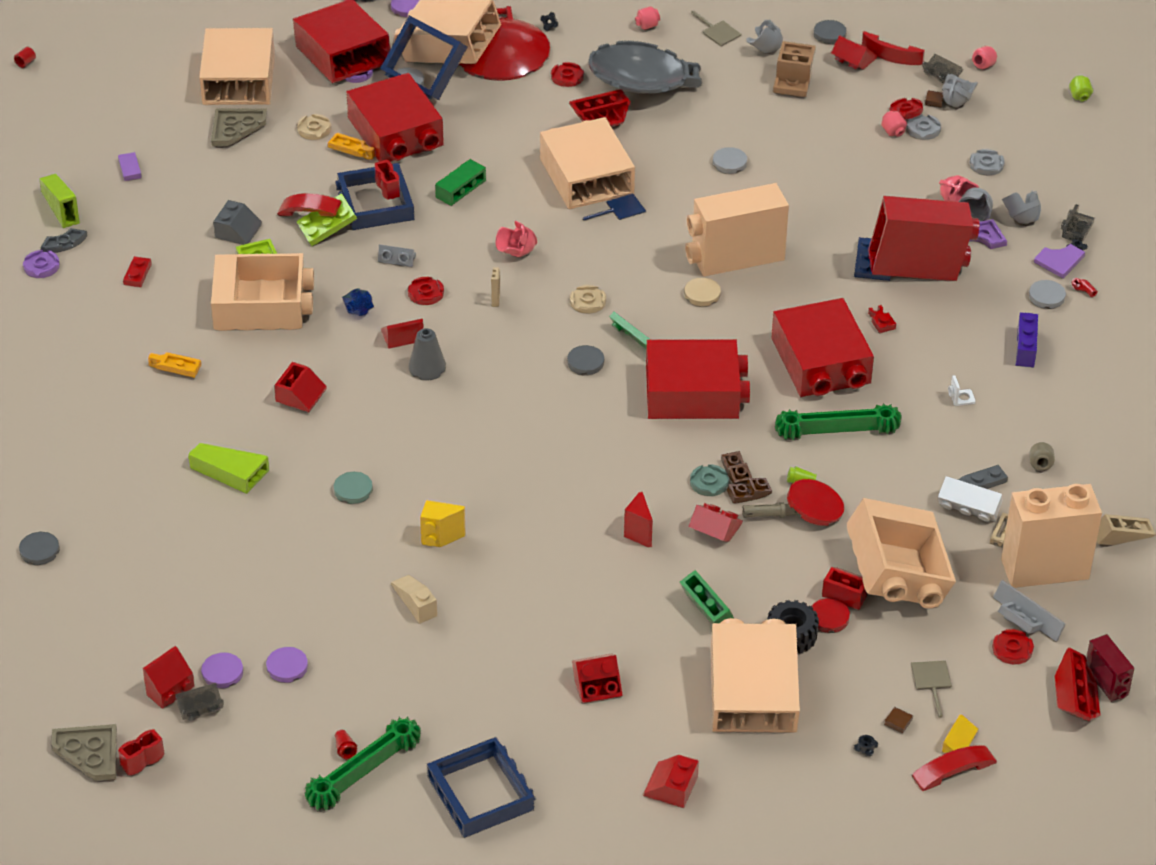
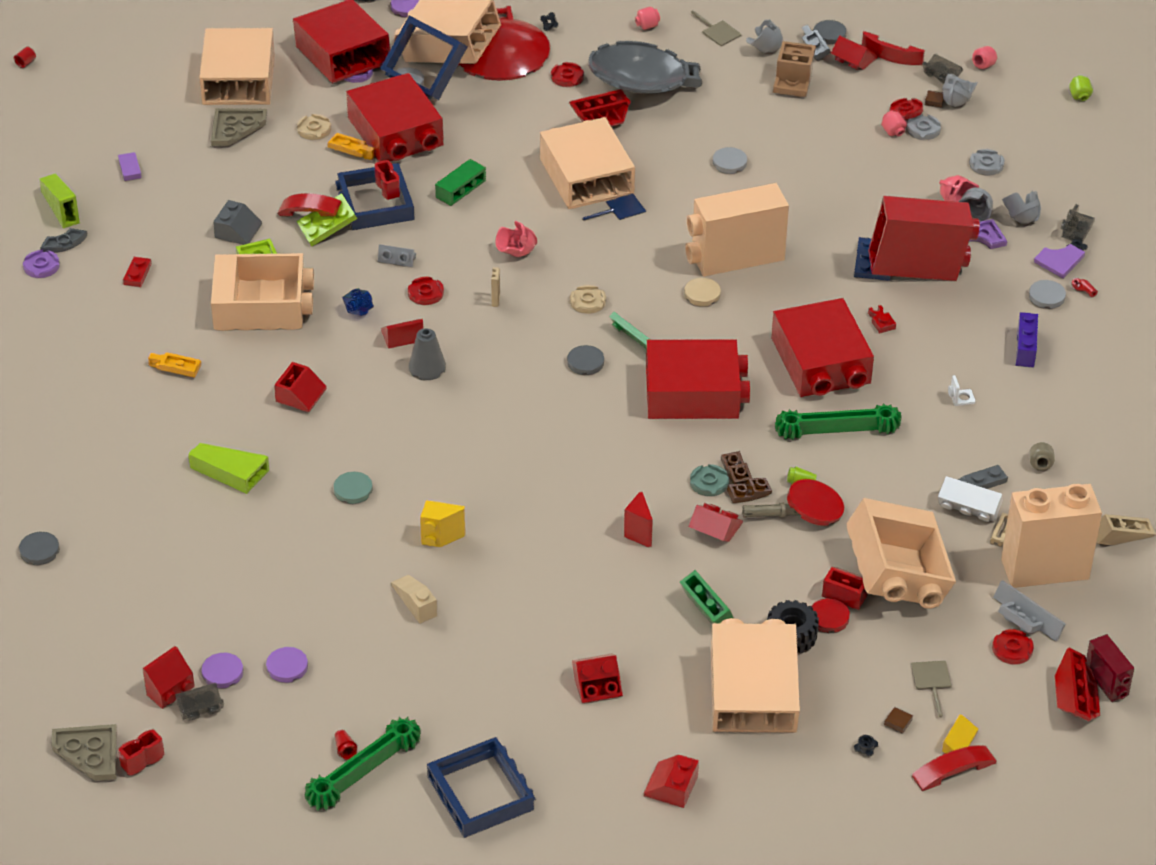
(814, 38): none -> hinge

